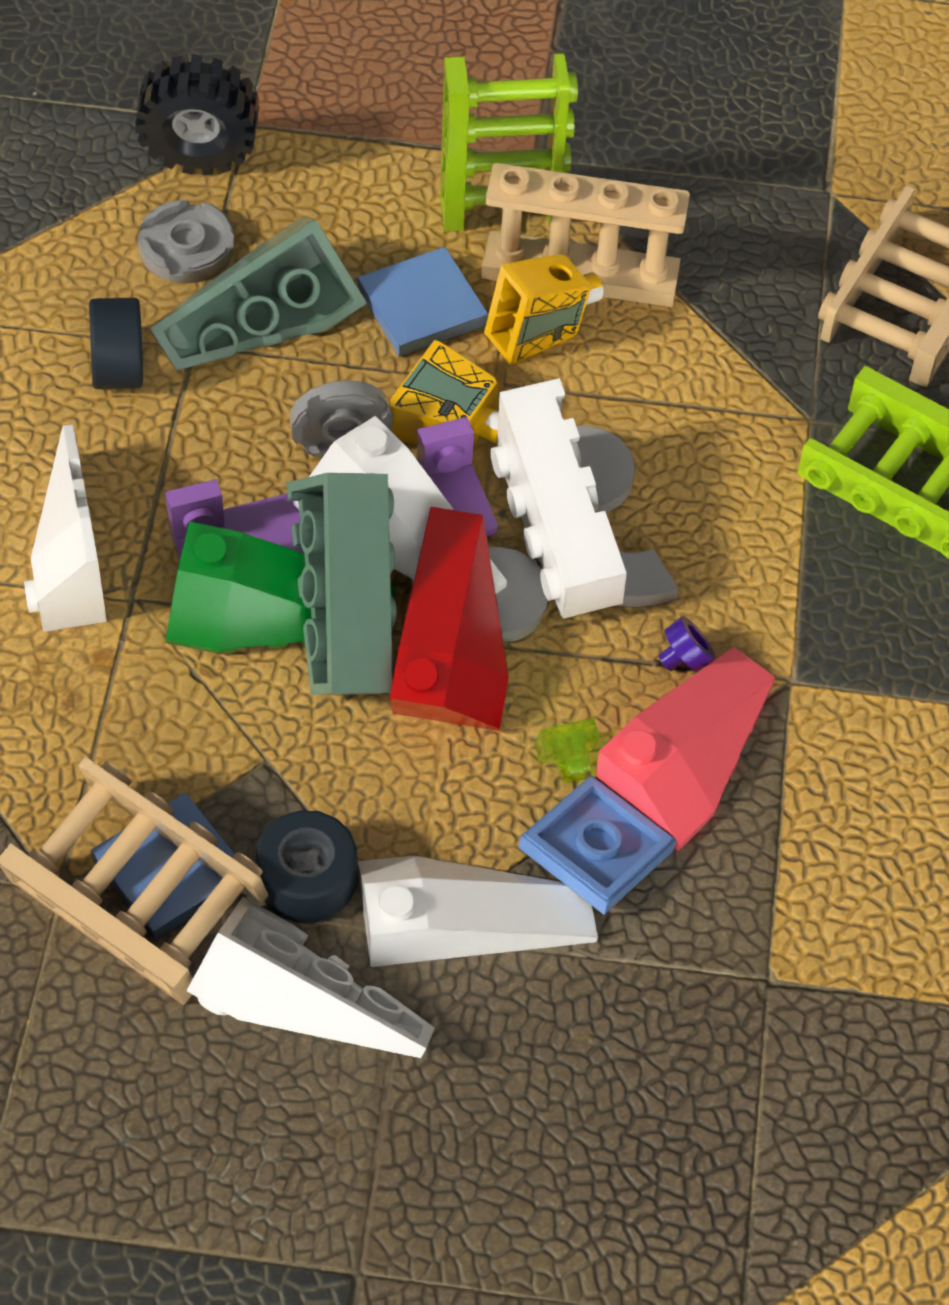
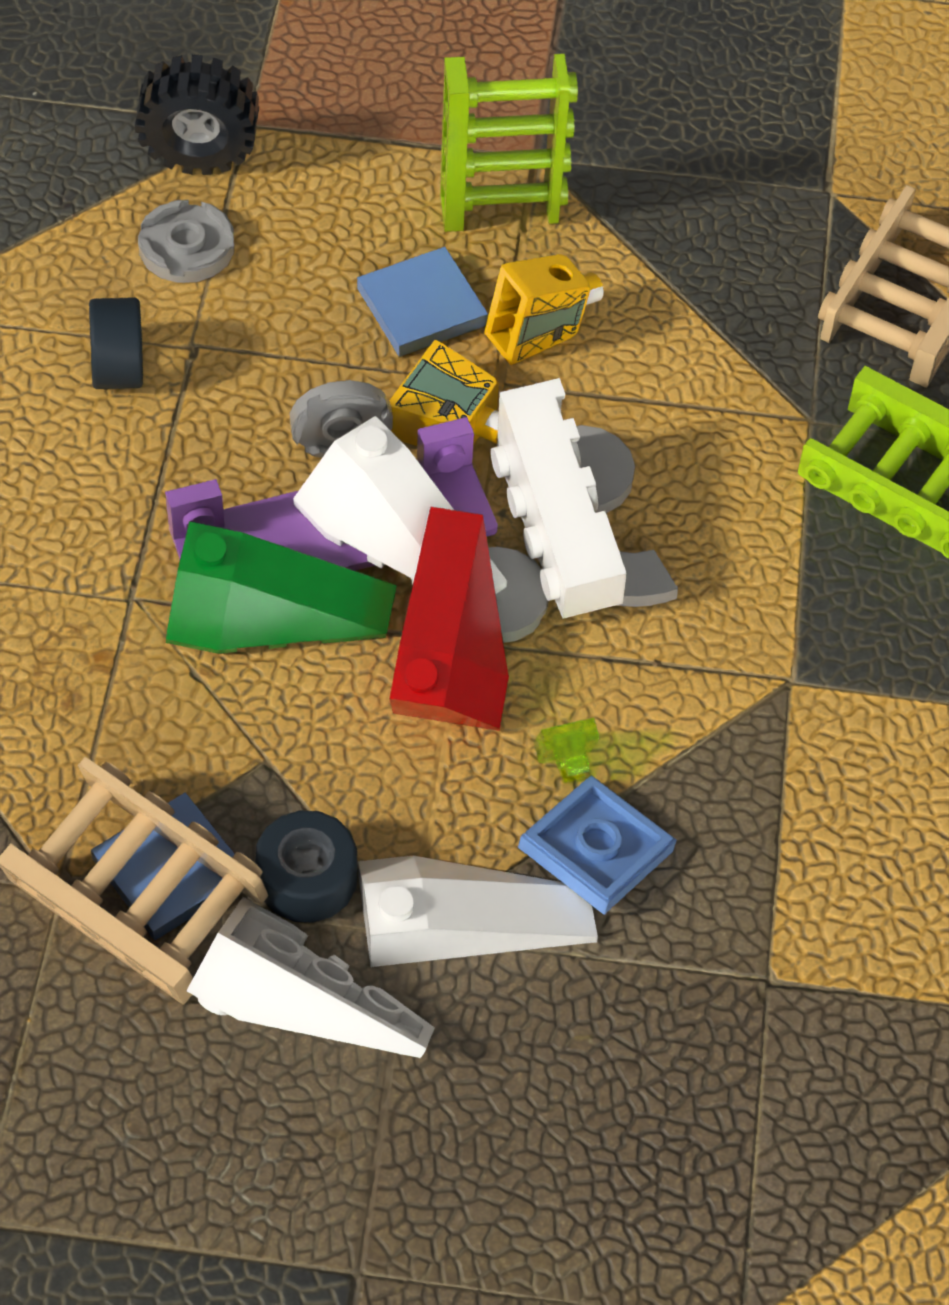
(64, 551): white wedge -> none
(270, 295): sand green wedge -> none
(346, 580): sand green wedge -> none
(623, 273): tan fence -> none
(686, 647): dark purple tile -> none
(687, 745): coral wedge -> none

